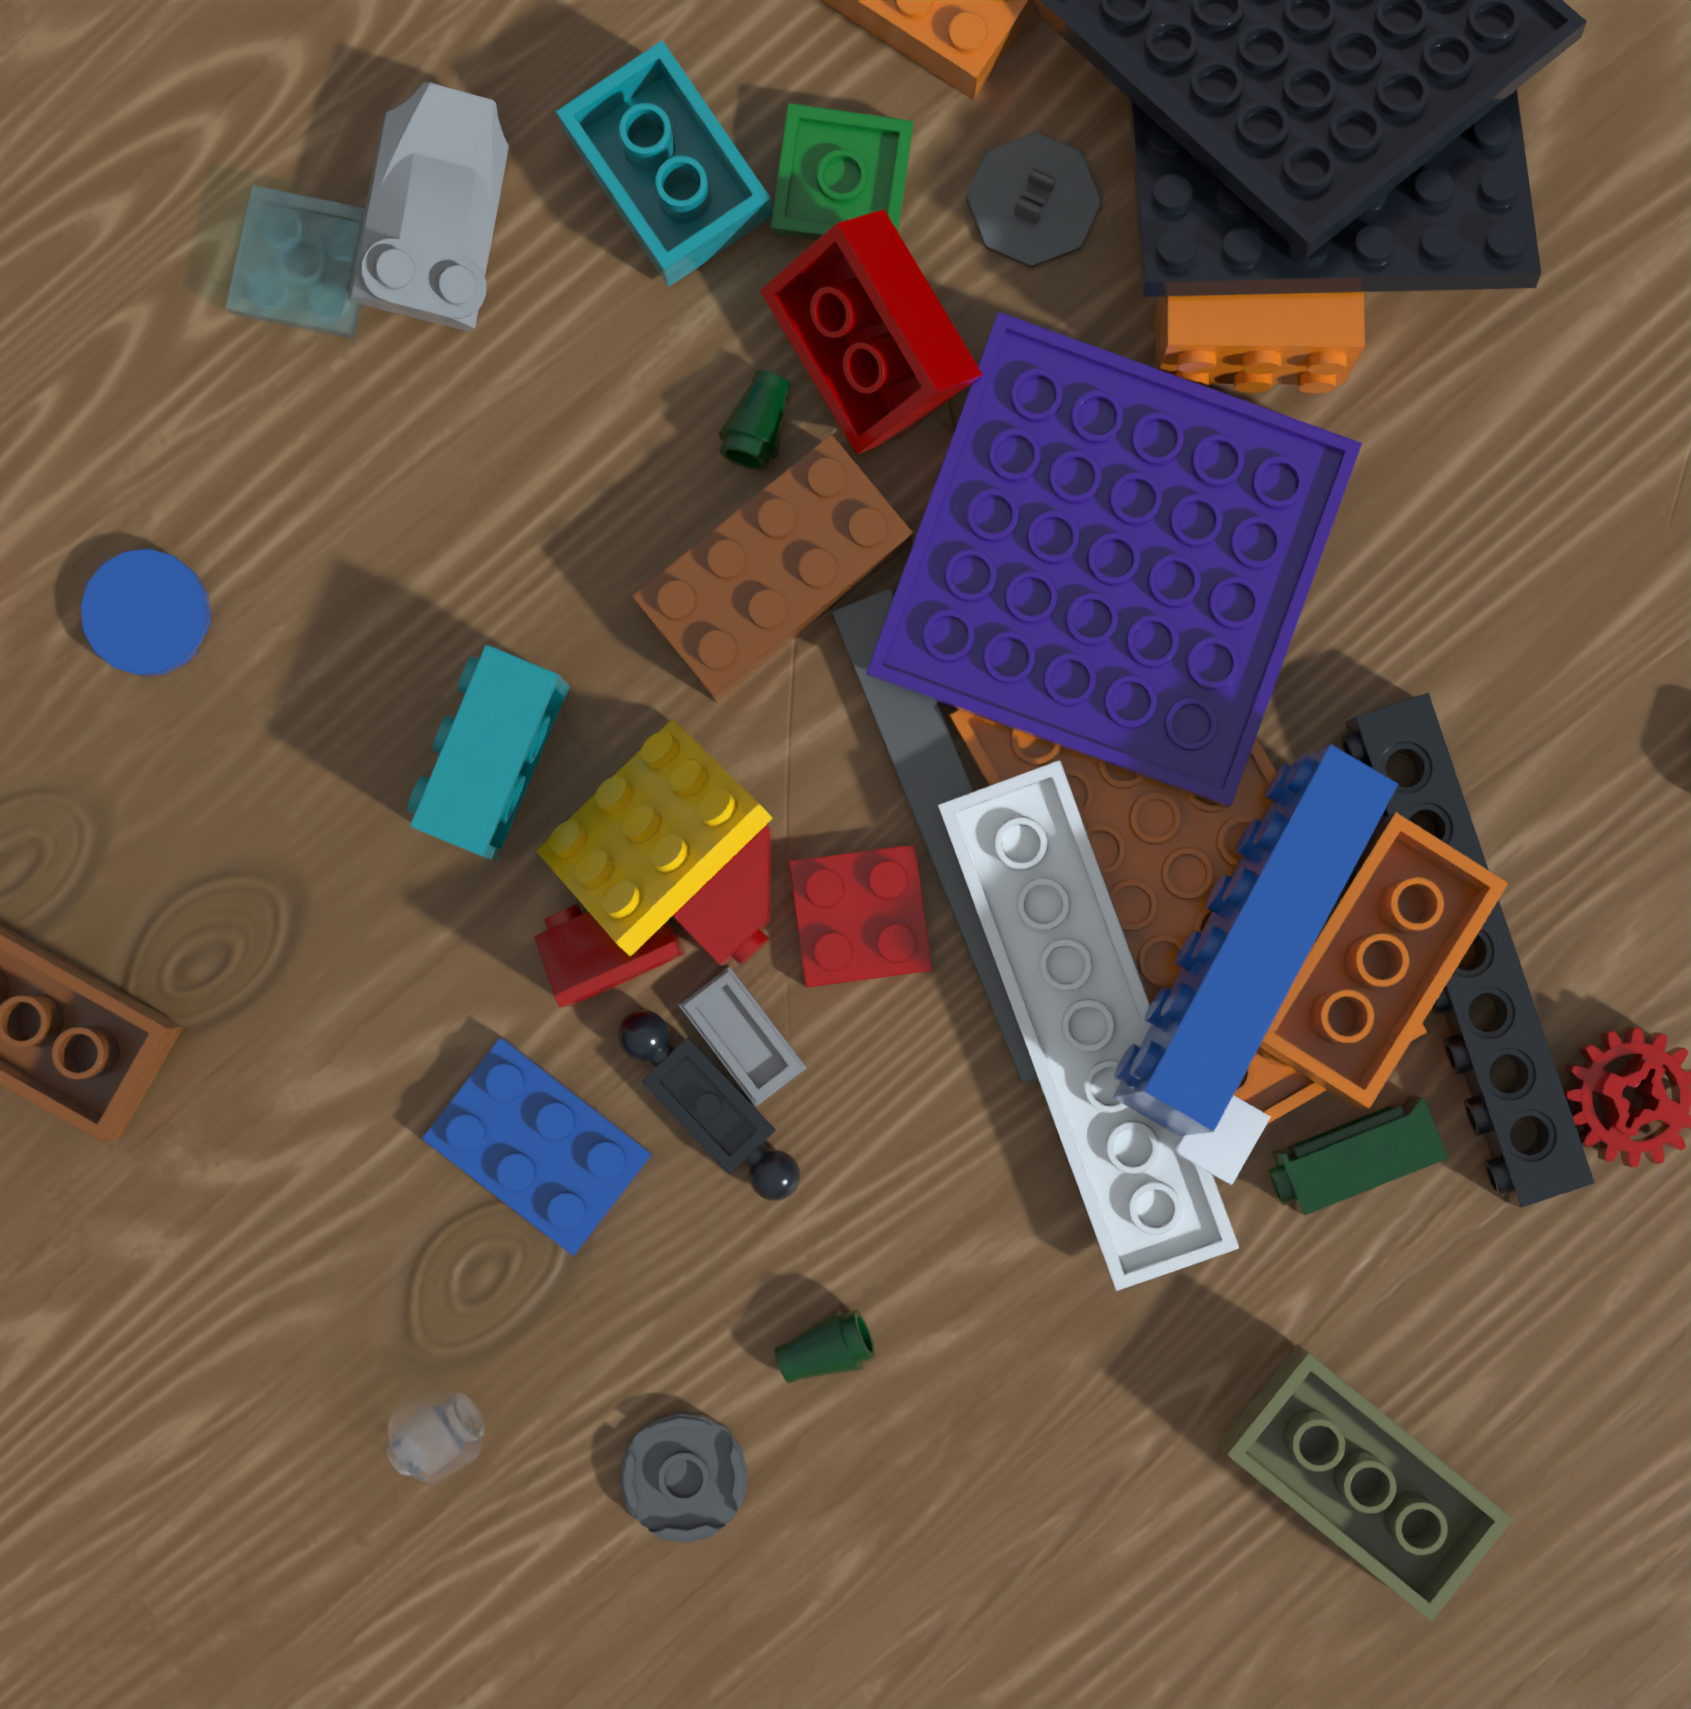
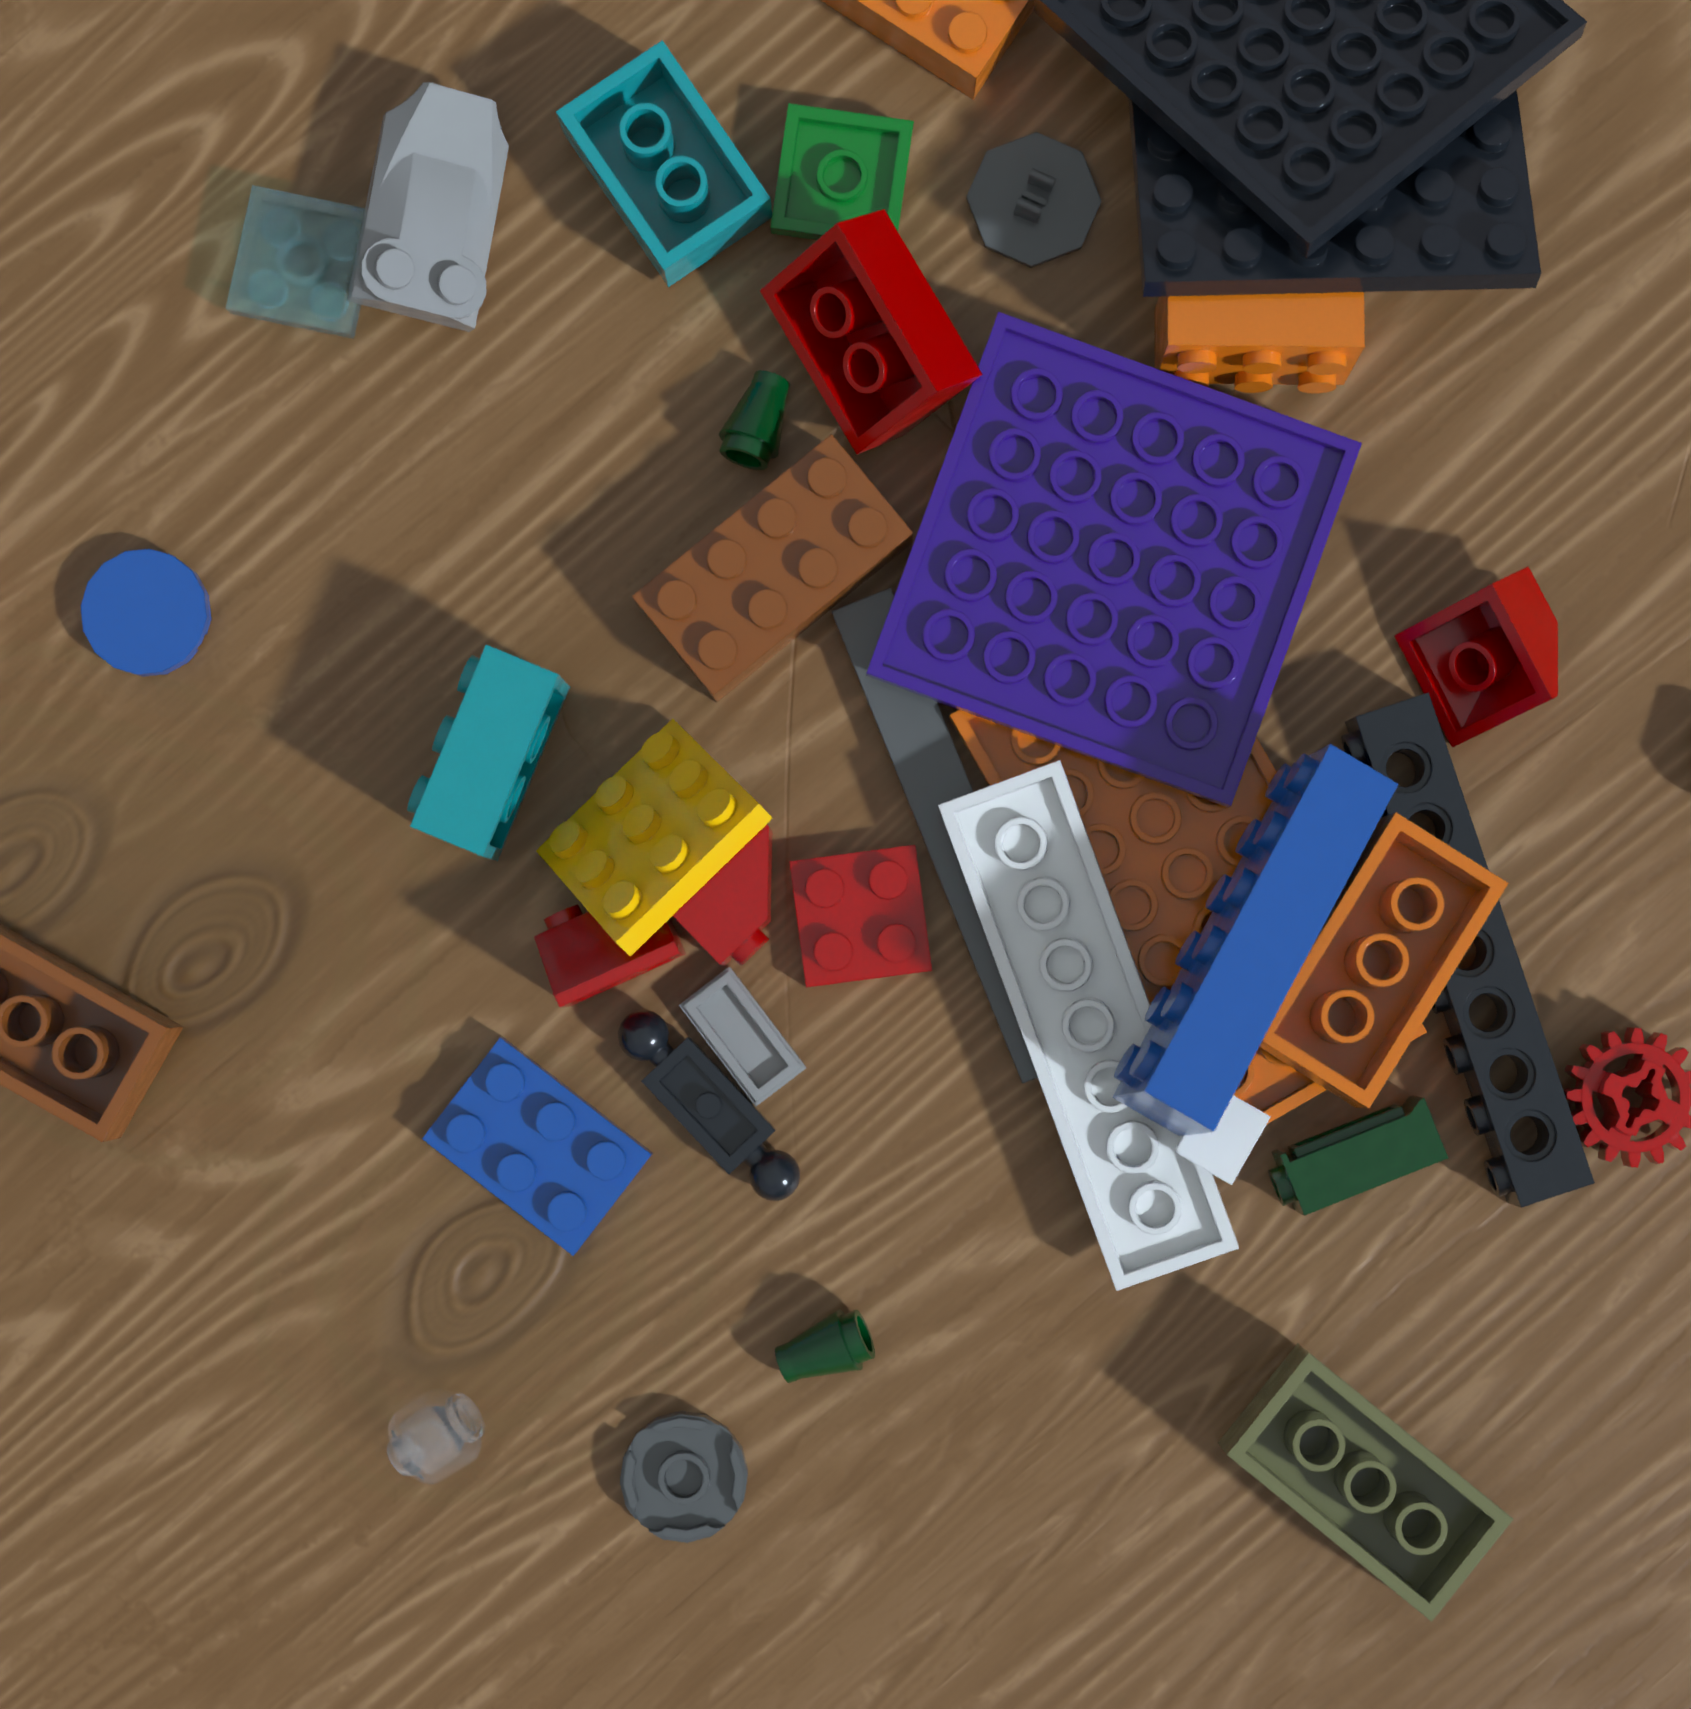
(1486, 656): none -> red slope

